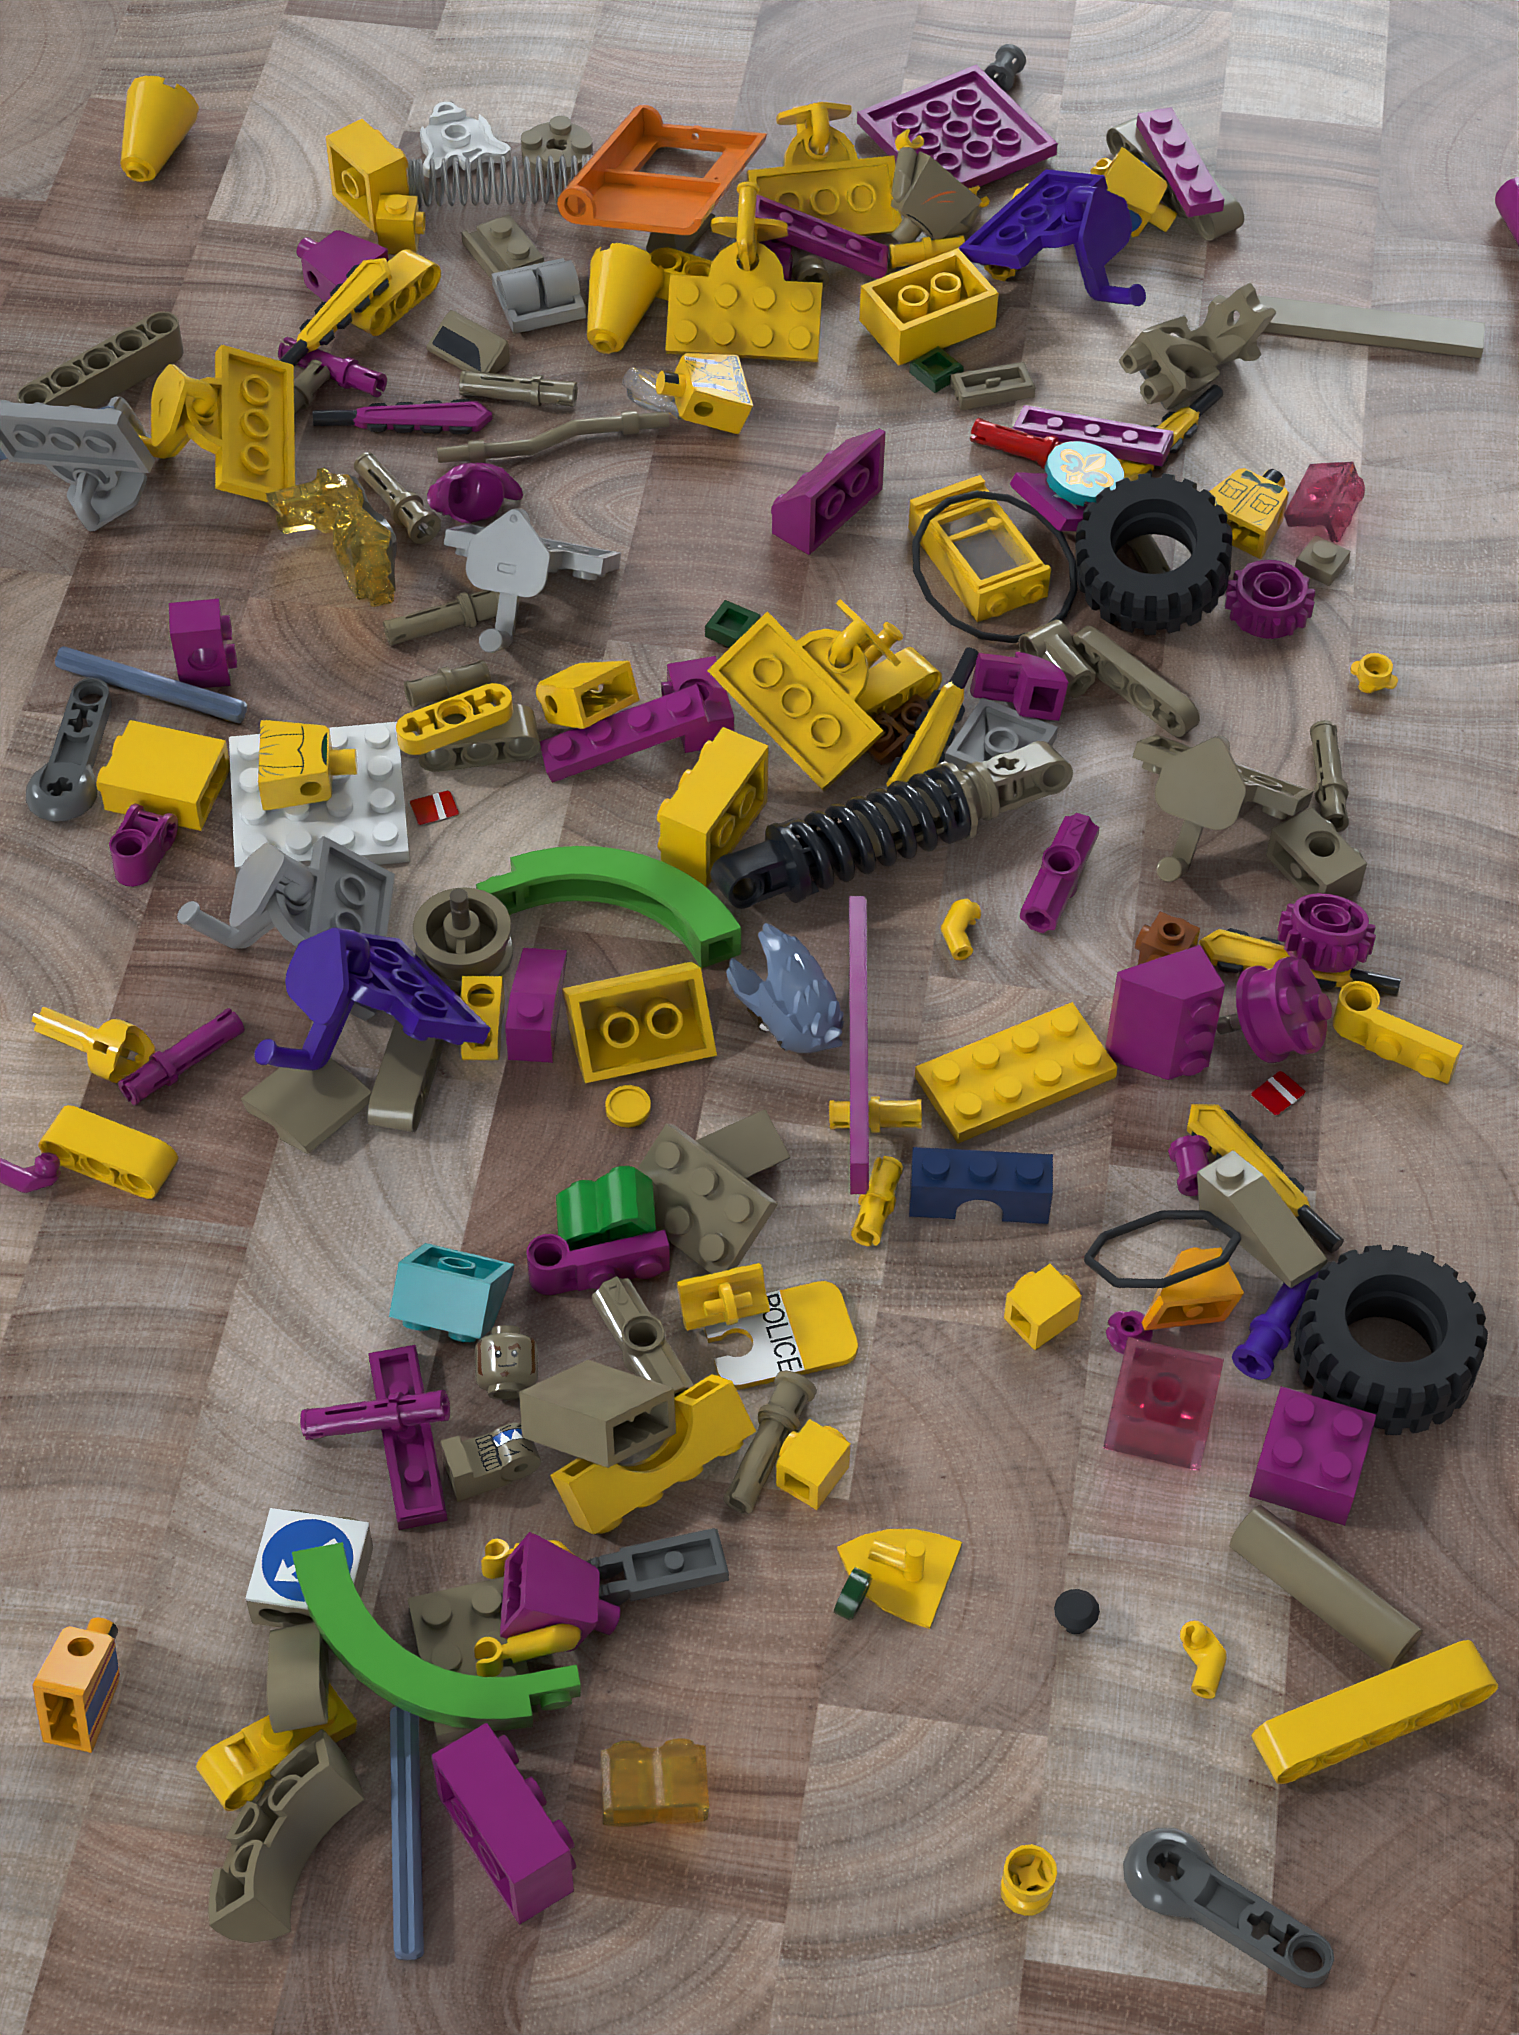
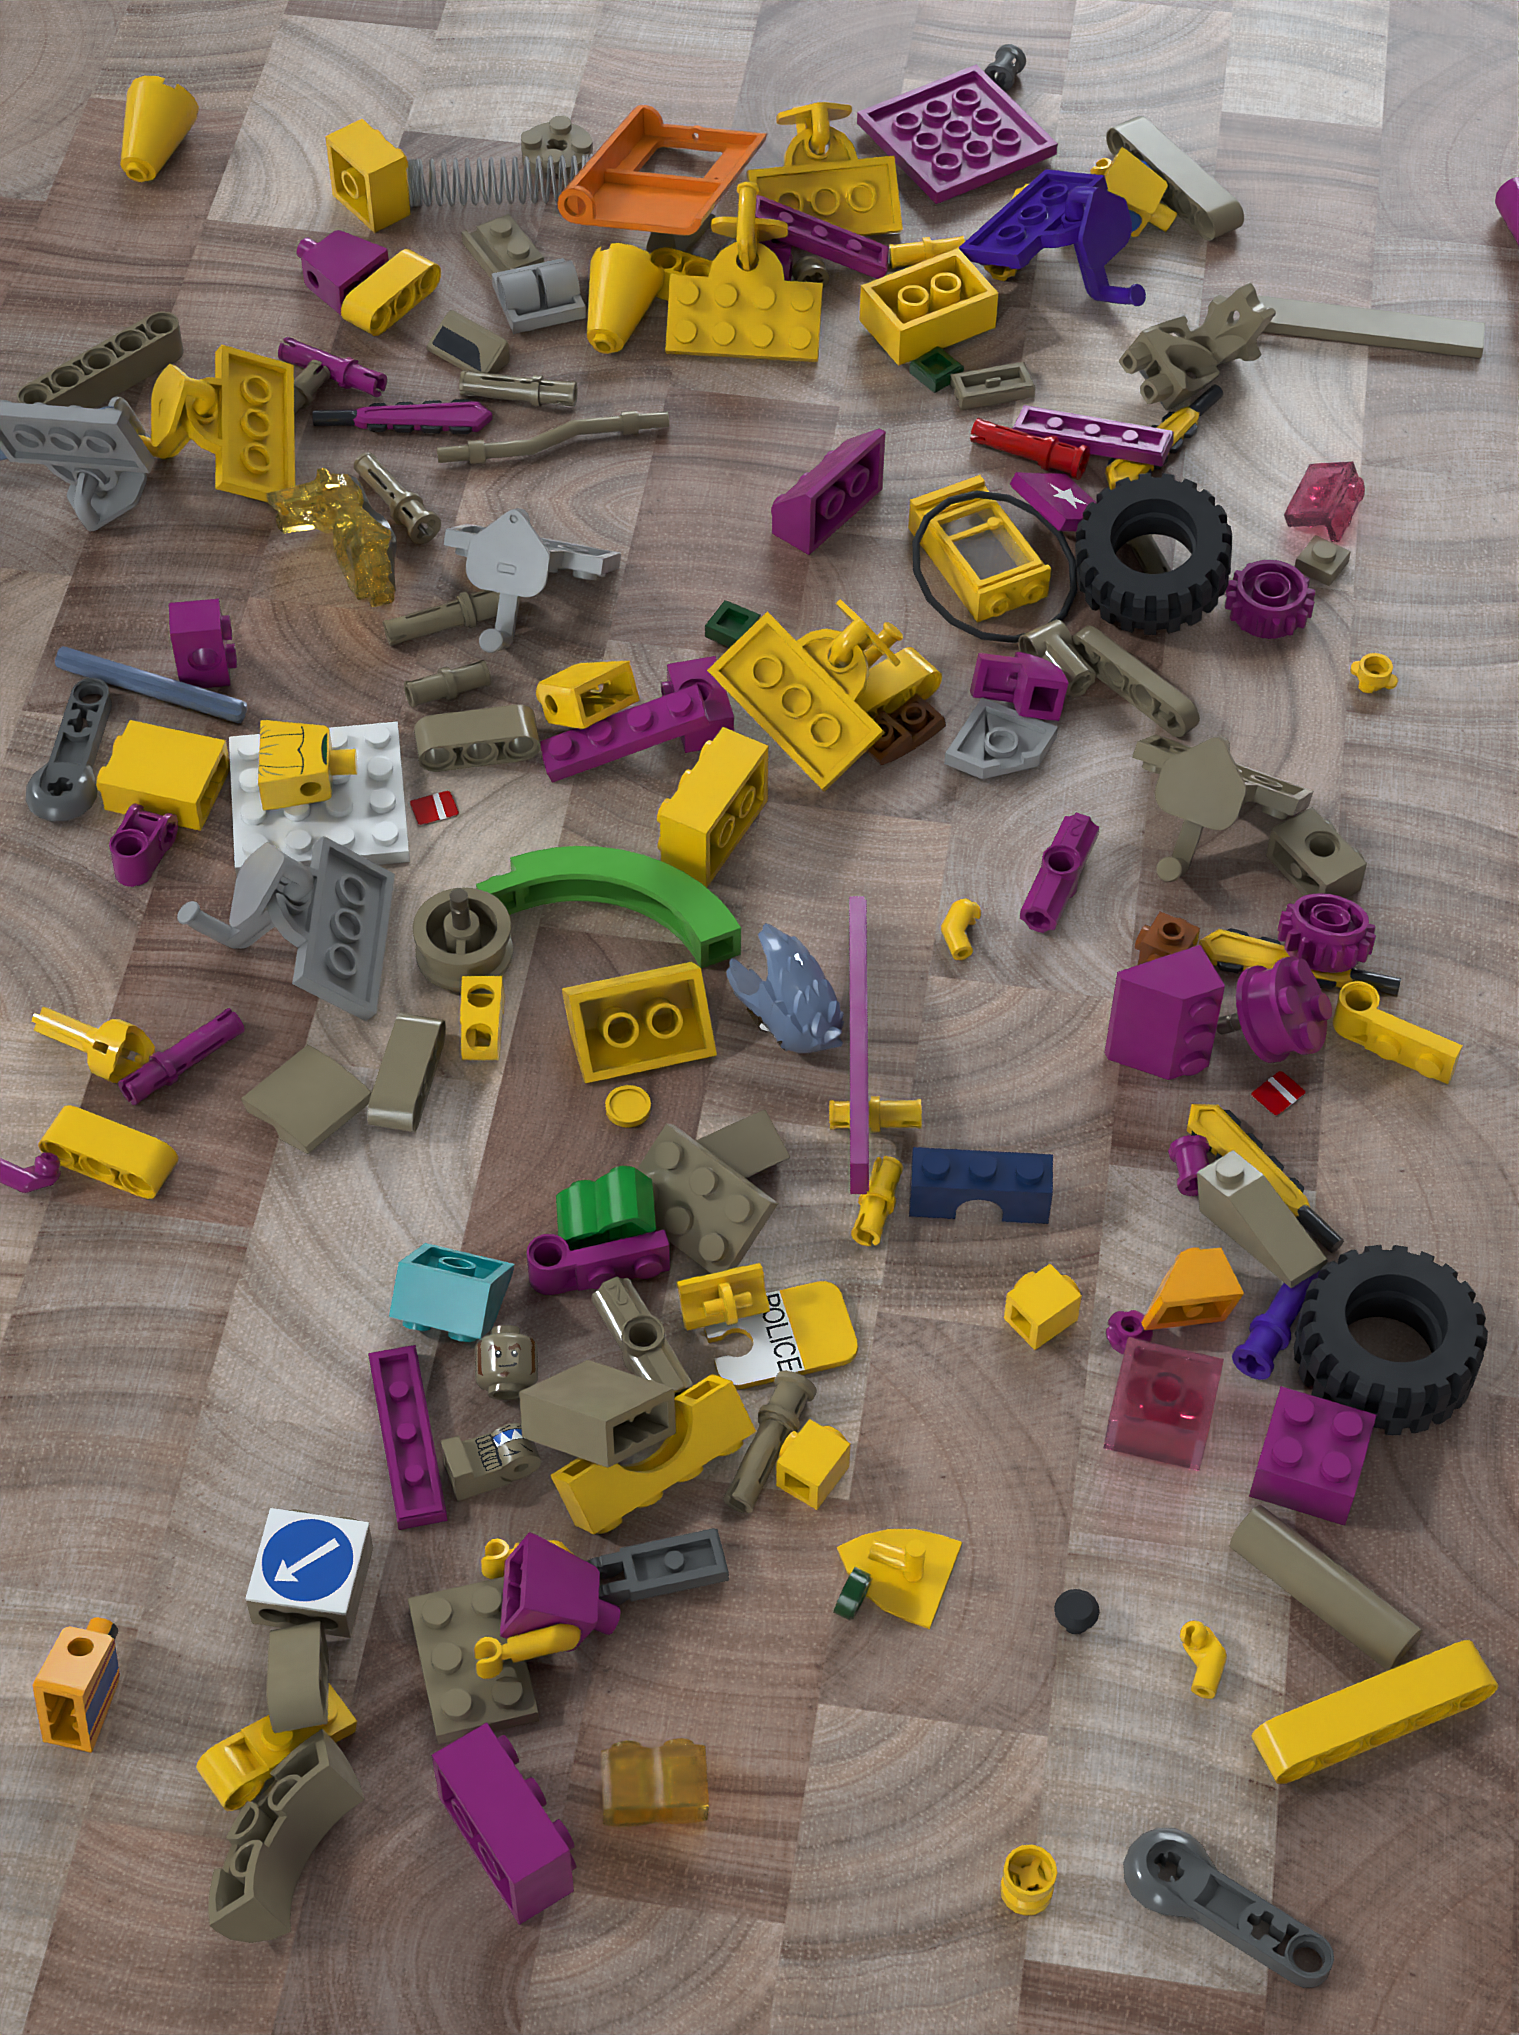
(346, 299): yellow sword -> none
(378, 972): dark purple plate -> none
(394, 1412): magenta pin -> none
(399, 222): yellow brick -> none
(406, 1678): bright green arch -> none
(406, 1835): sand blue axle -> none
(423, 719): yellow beam -> none
(459, 136): white tile -> none
(472, 492): magenta hair -> none
(535, 1005): magenta slope -> none
(642, 391): clear plant -> none
(708, 390): yellow torso -> none
(908, 813): black piece -> none
(930, 196): dark tan torso -> none
(934, 727): yellow sword -> none
(1015, 1072): yellow plate -> none
(1081, 471): tile -> none
(1172, 1279): black piece -> none
(1180, 162): plate -> none
(1253, 507): yellow torso -> none
(1330, 789): dark tan pin -> none

